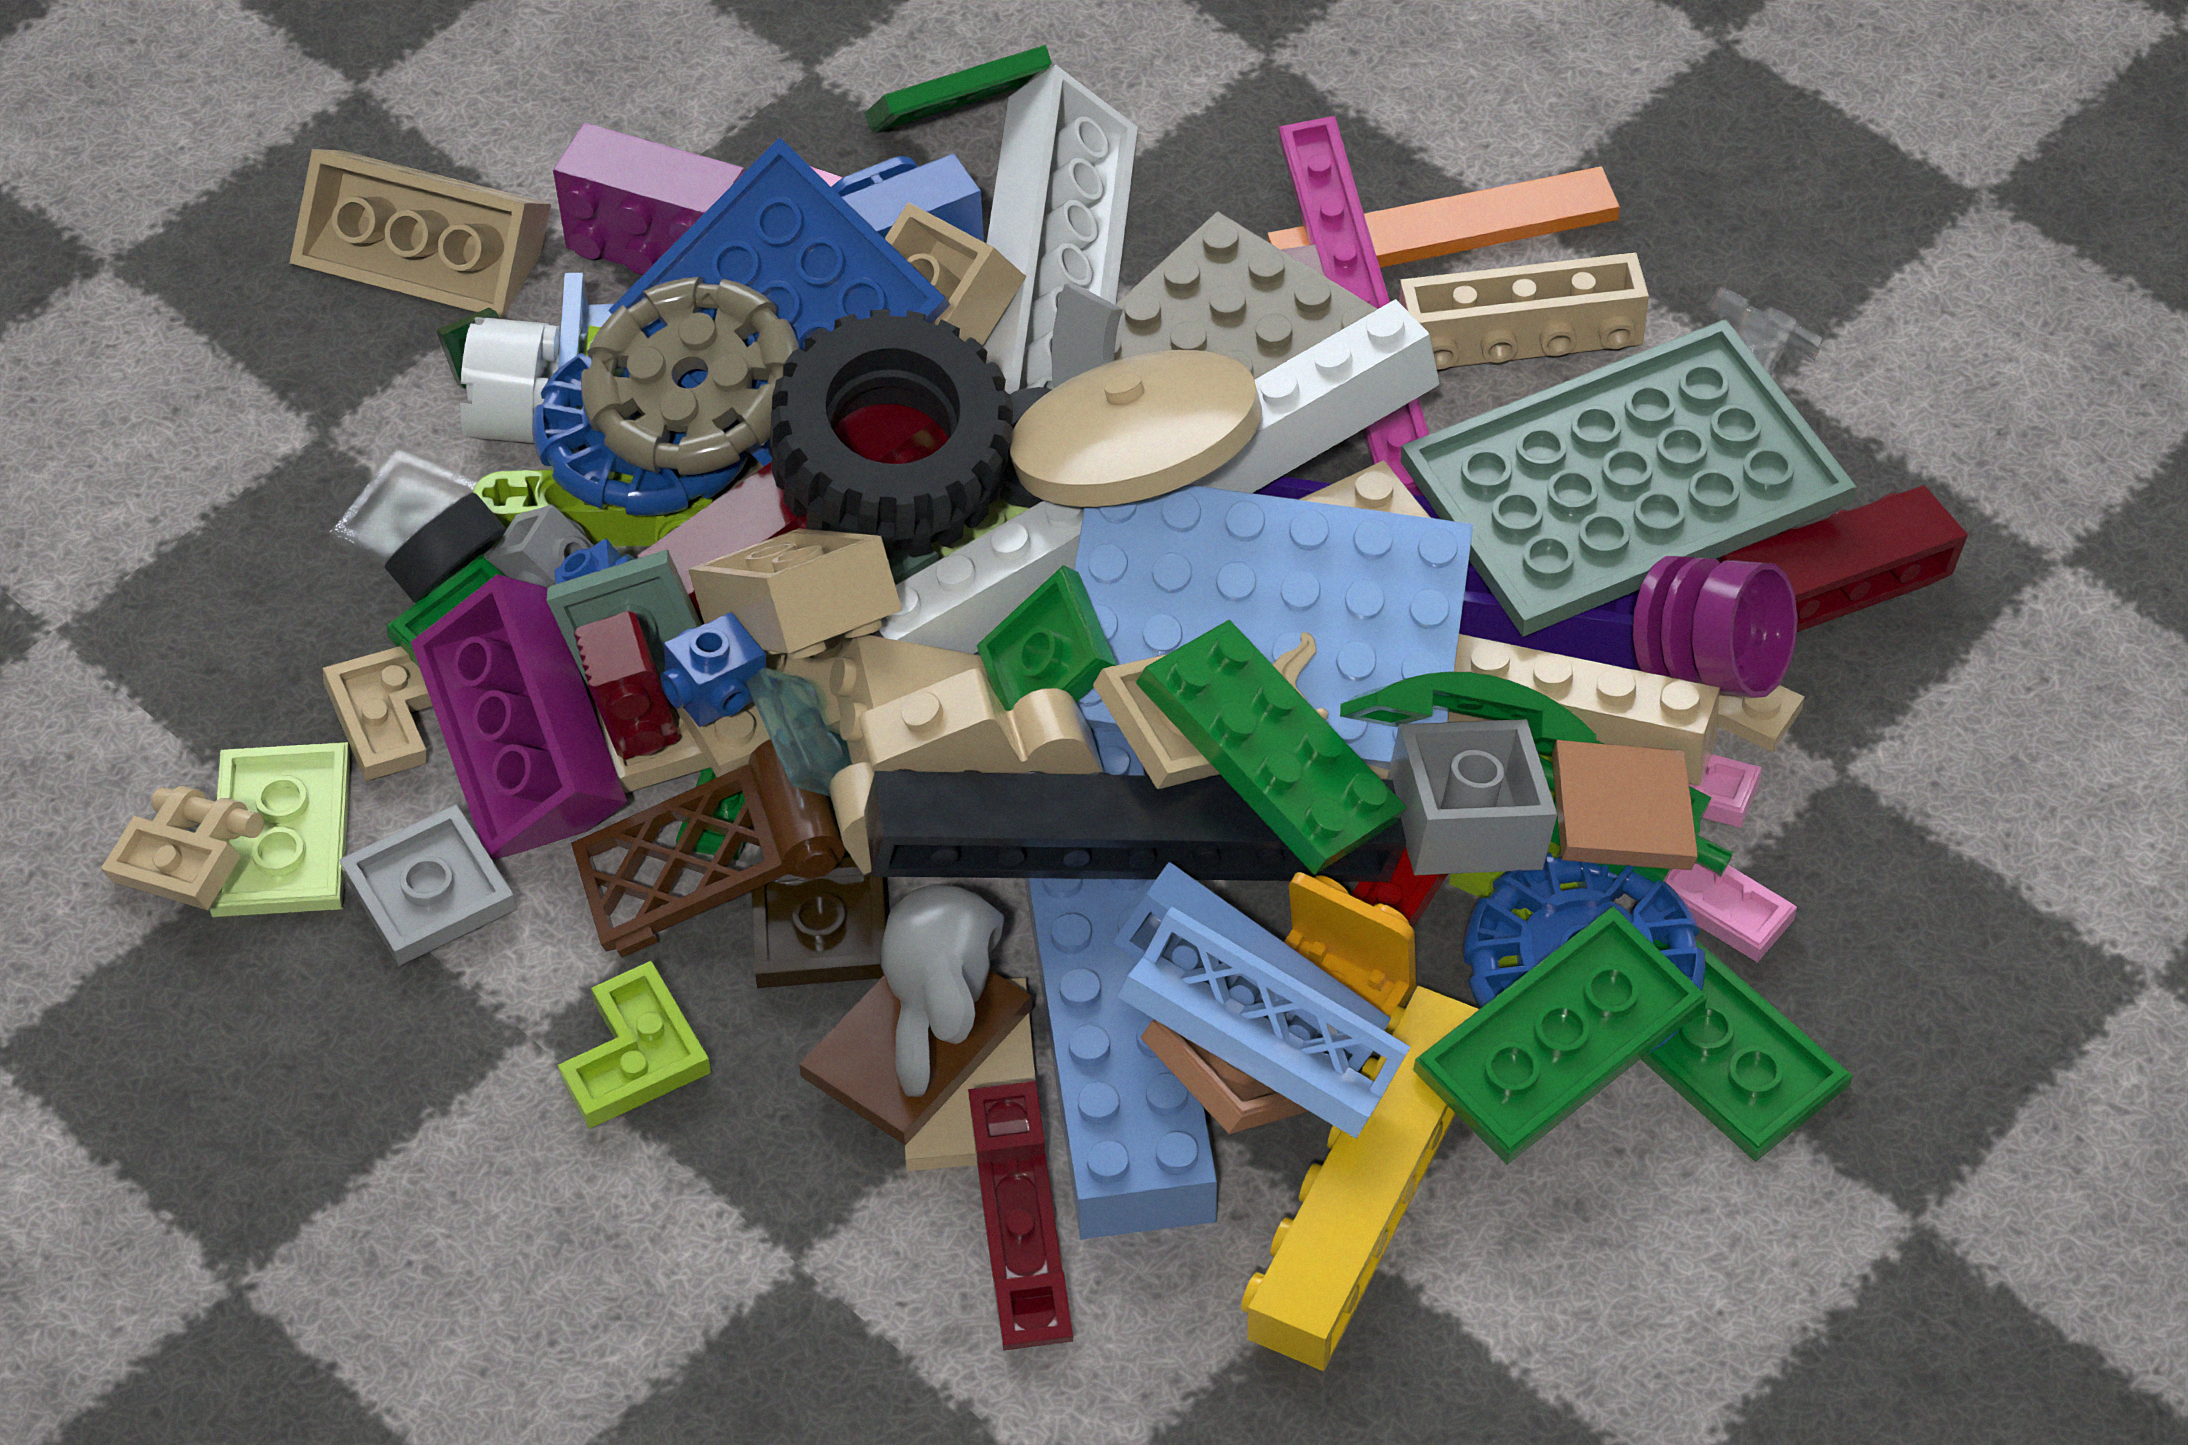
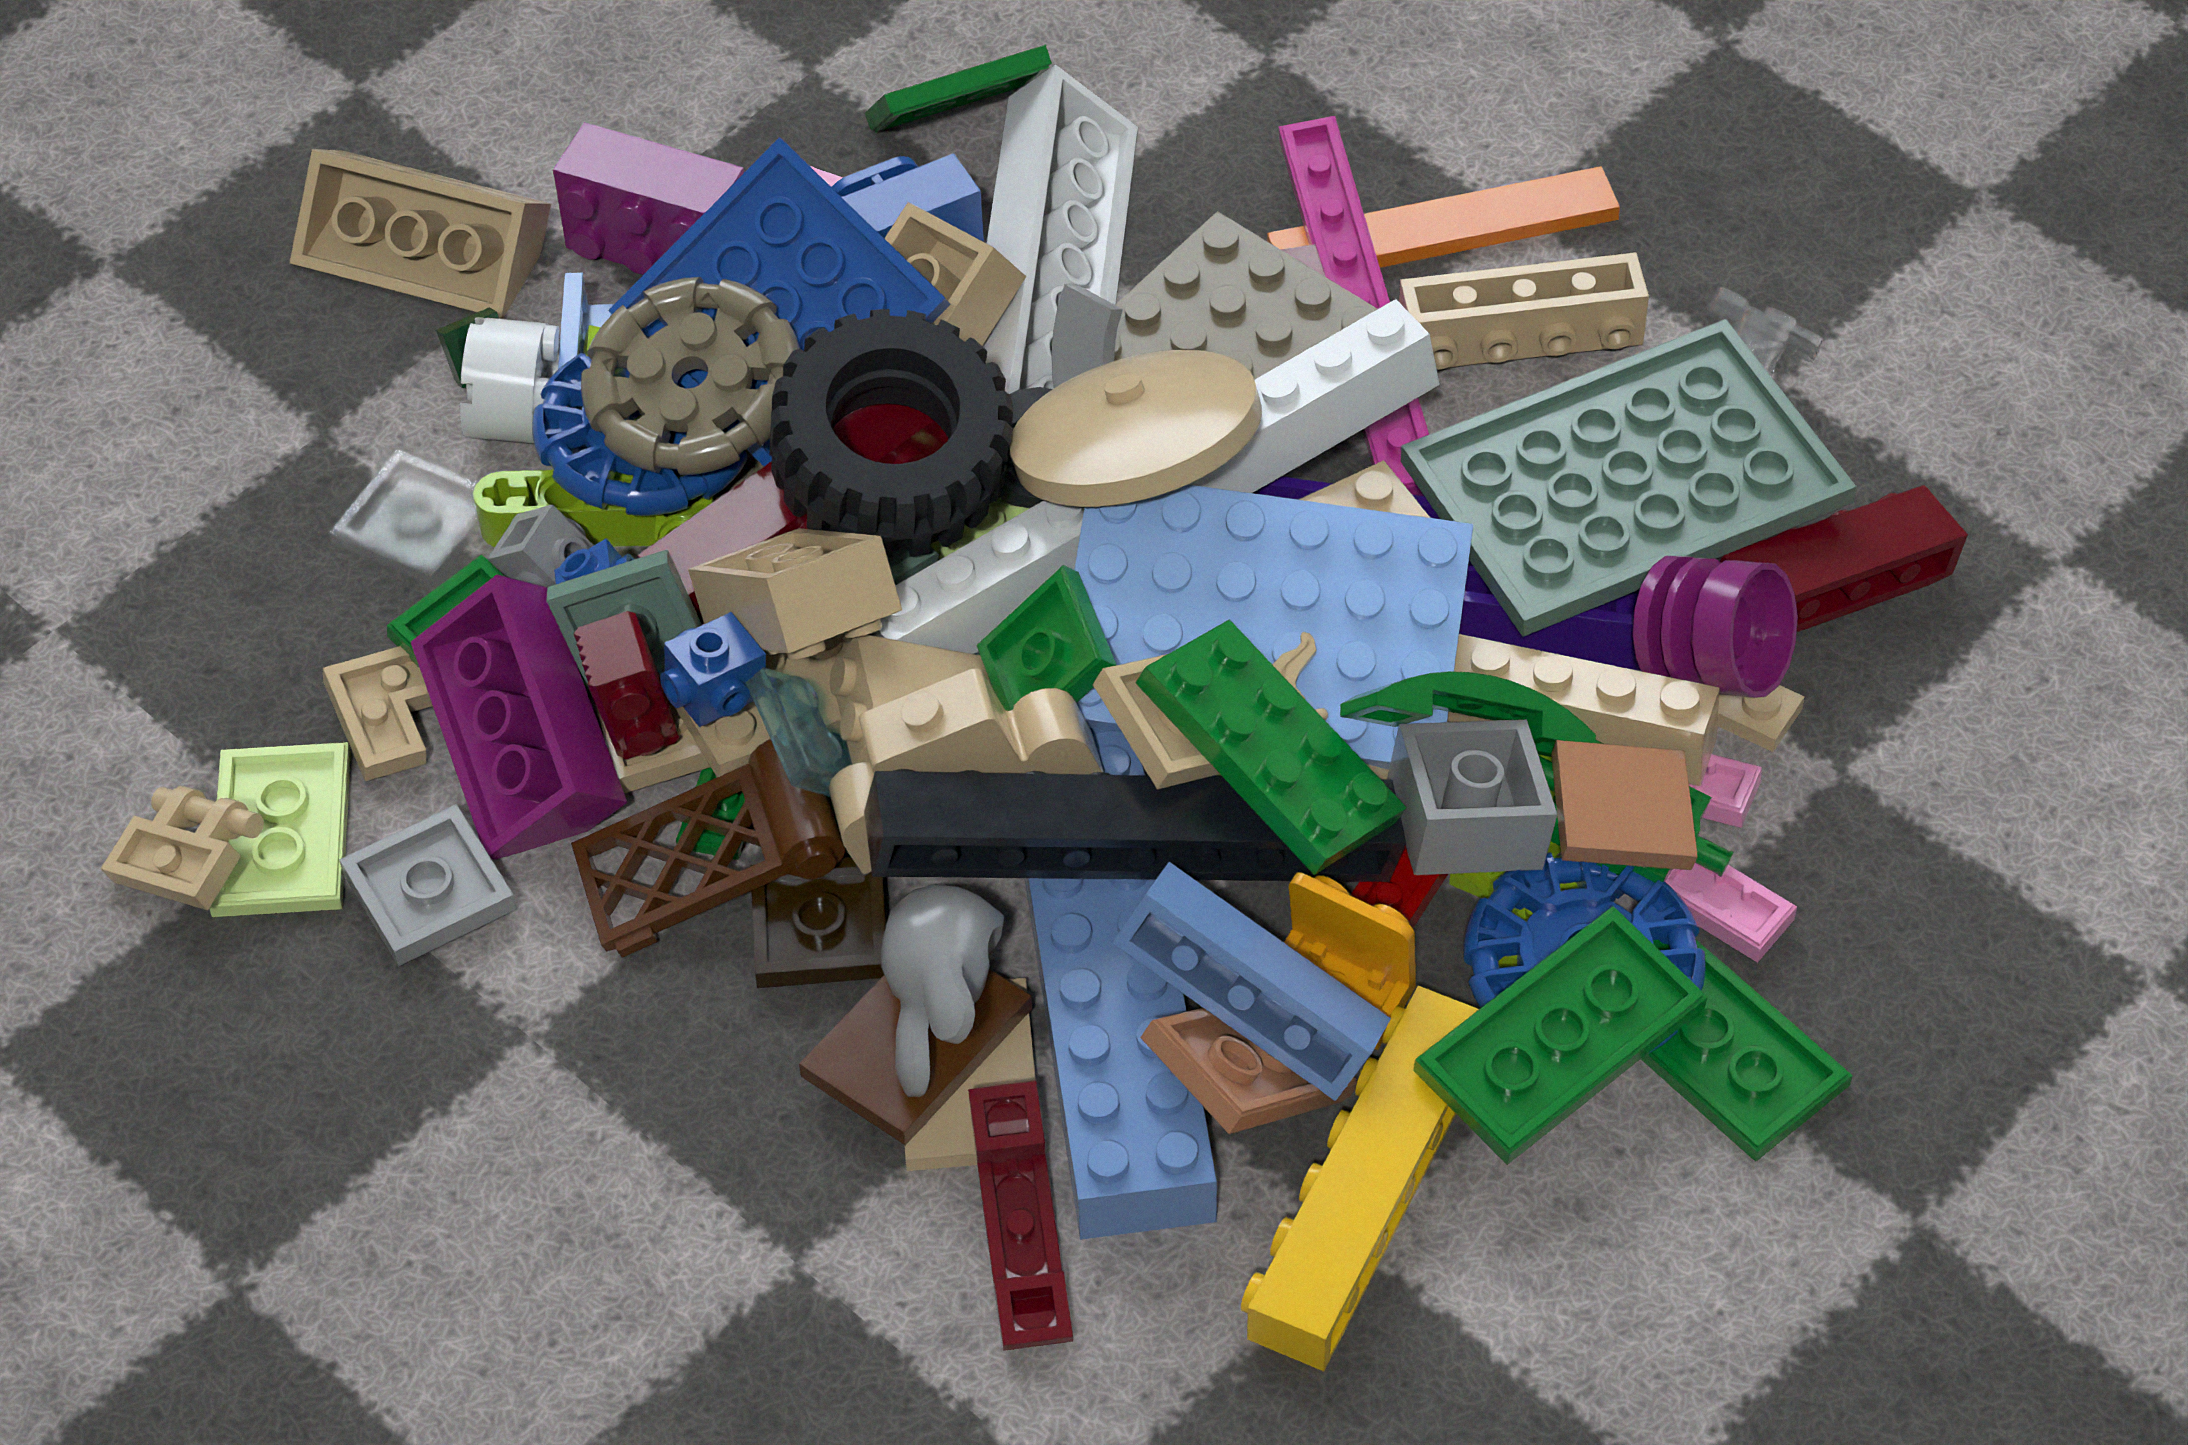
(444, 546): black tyre -> none
(649, 1051): lime plate -> none
(1254, 1043): light blue fence -> none

